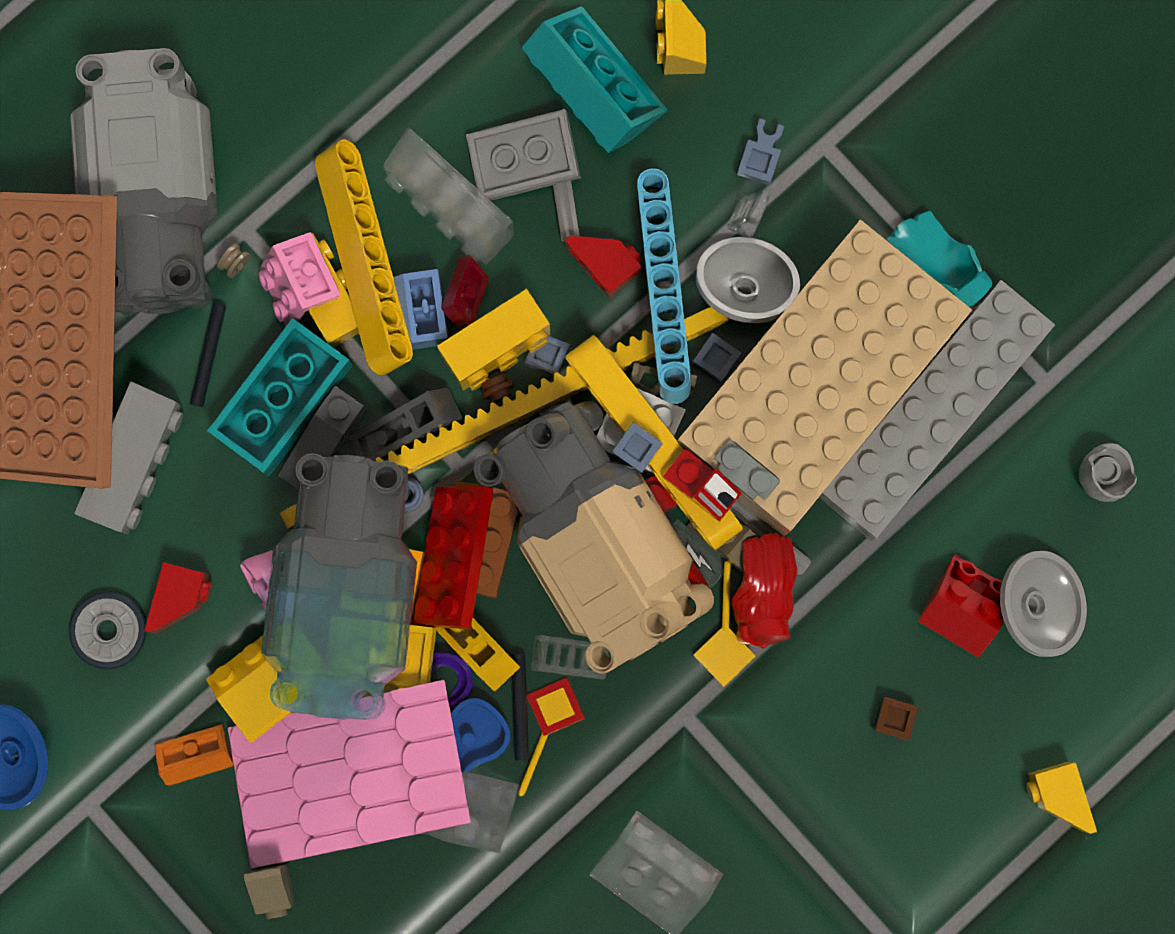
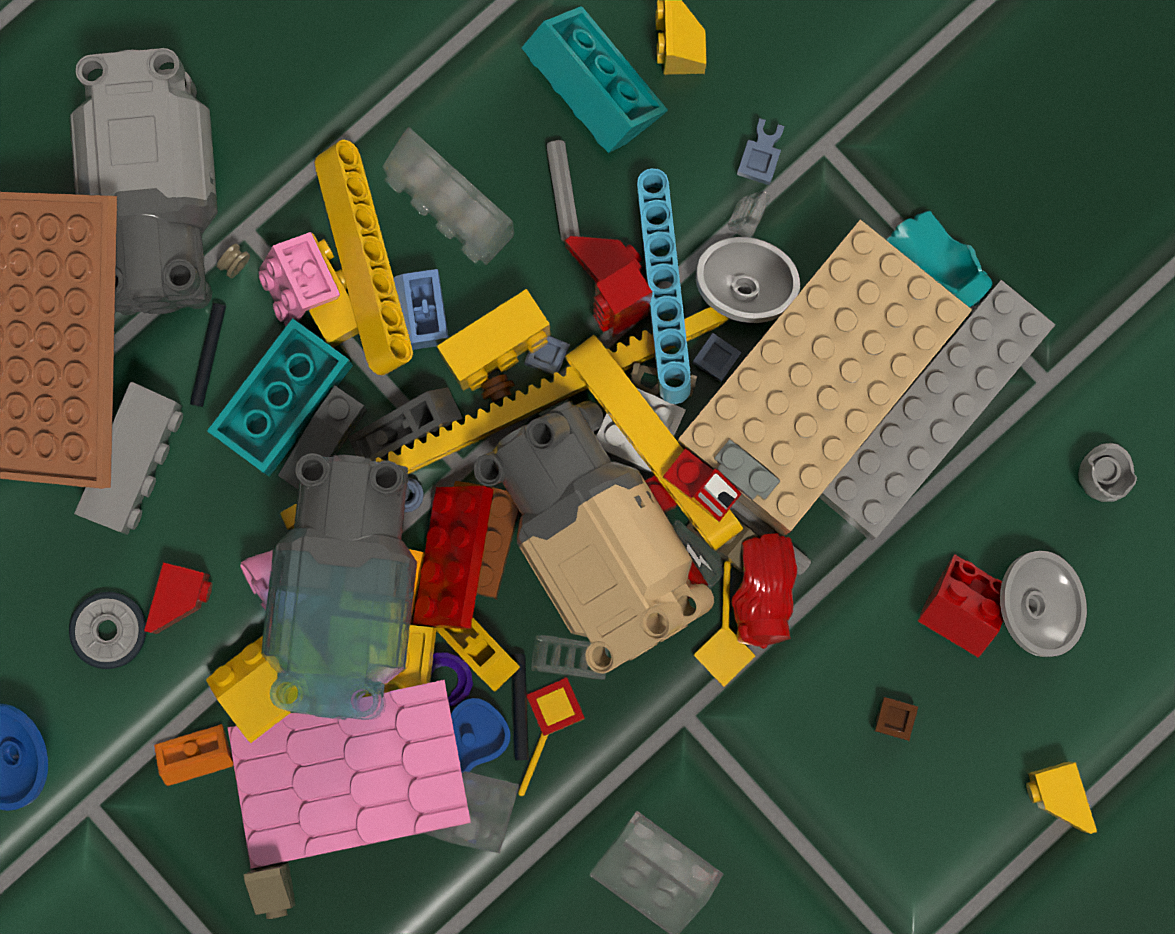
(465, 292): dark red plate -> none
(523, 155): light grey tile -> none
(621, 300): none -> red brick
(637, 447): sand blue plate -> none

